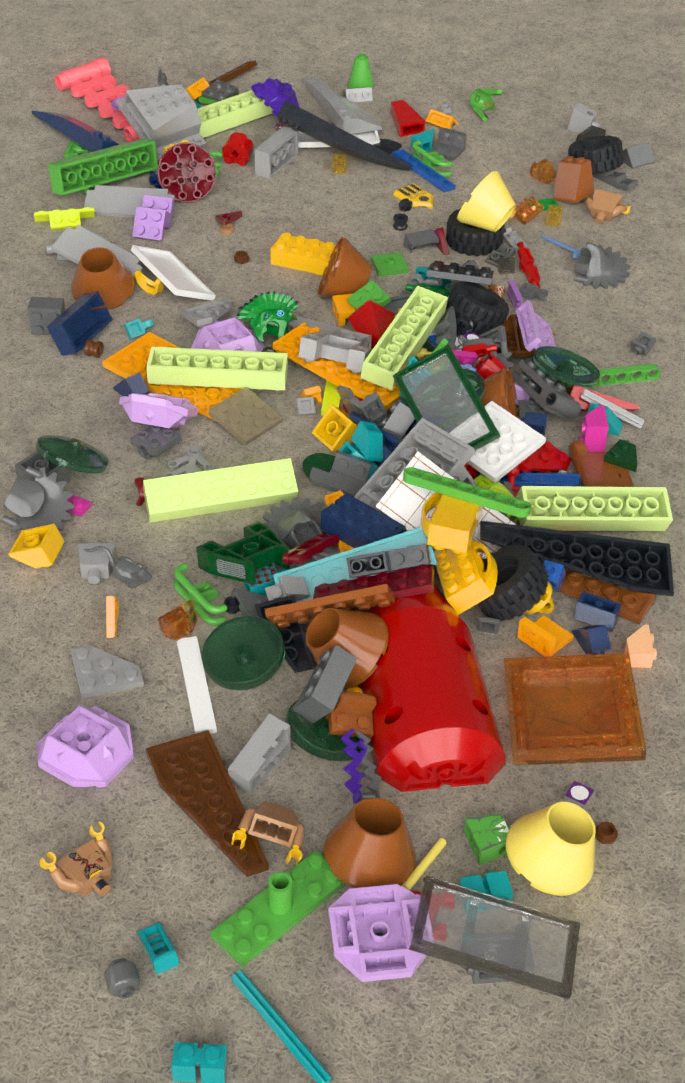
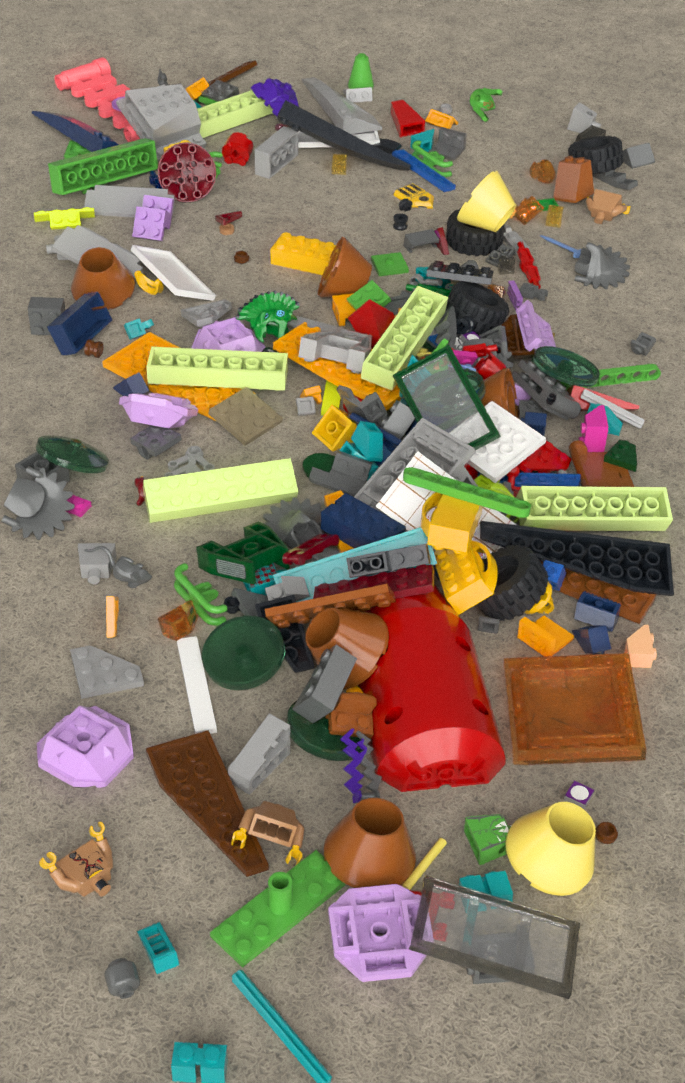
(38, 546): yellow slope -> none

